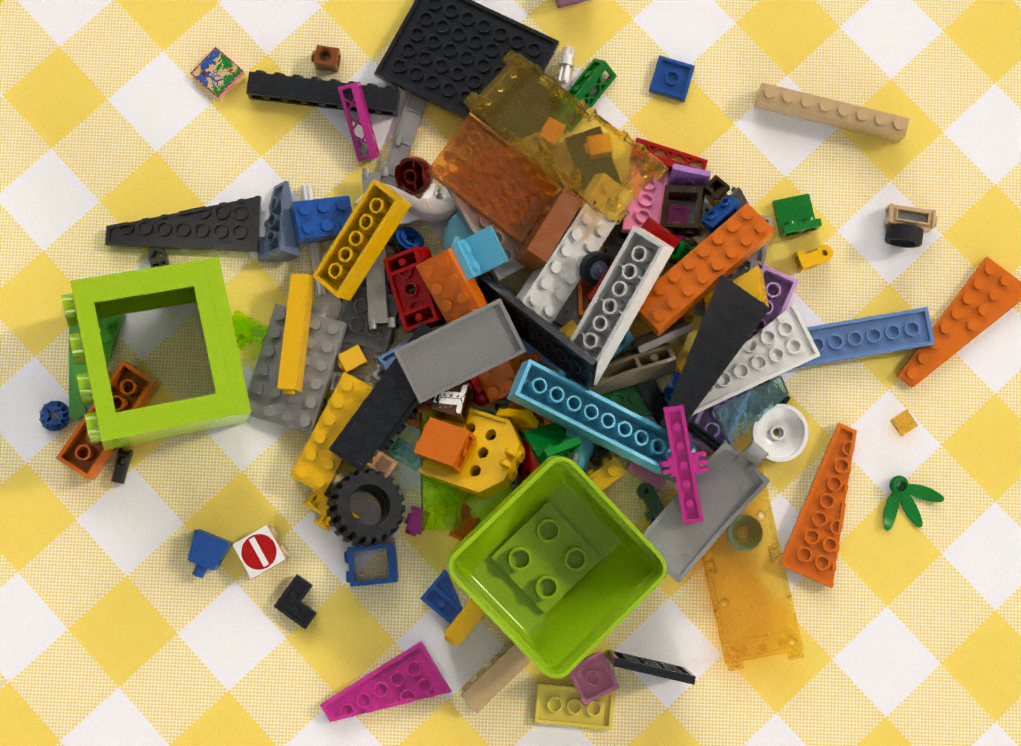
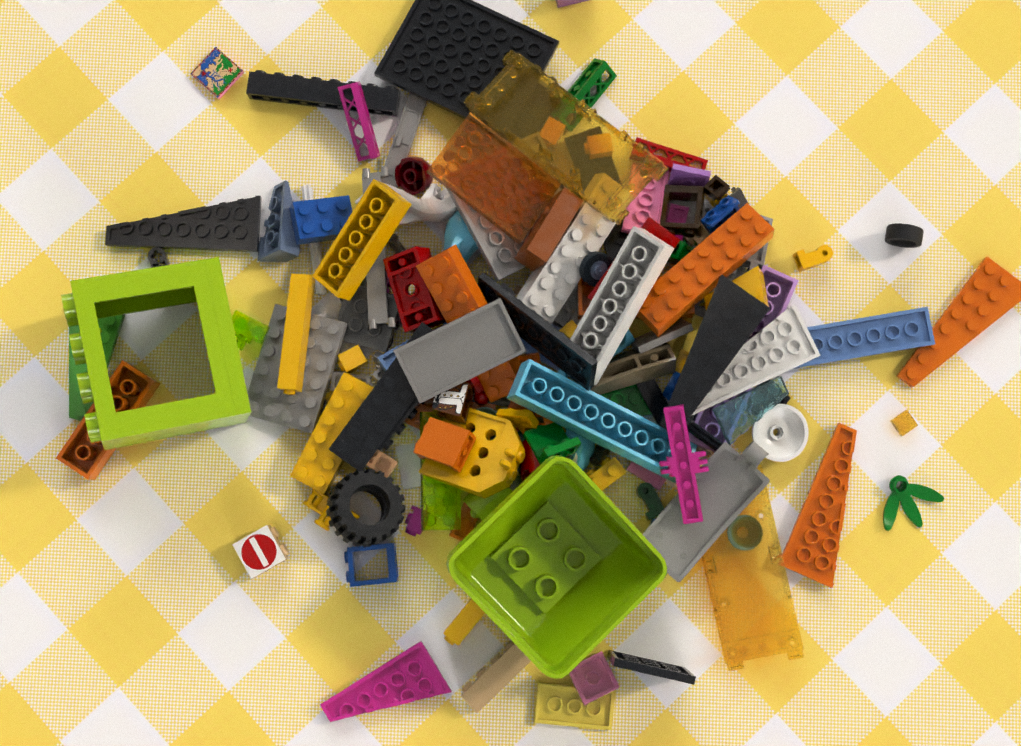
(63, 416): blue gear -> none
(120, 470): black bar -> none
(207, 551): blue torso -> none
(291, 602): black plate -> none
(329, 65): dark orange brick -> none
(404, 452): clear light blue brick -> none
(410, 234): blue gear -> none
(443, 597): blue wing -> none
(479, 253): medium azure bracket -> none
(566, 64): white axle -> none
(671, 78): blue tile -> none
(795, 215): green bracket -> none
(831, 112): tan brick -> none
(919, 217): tan window -> none

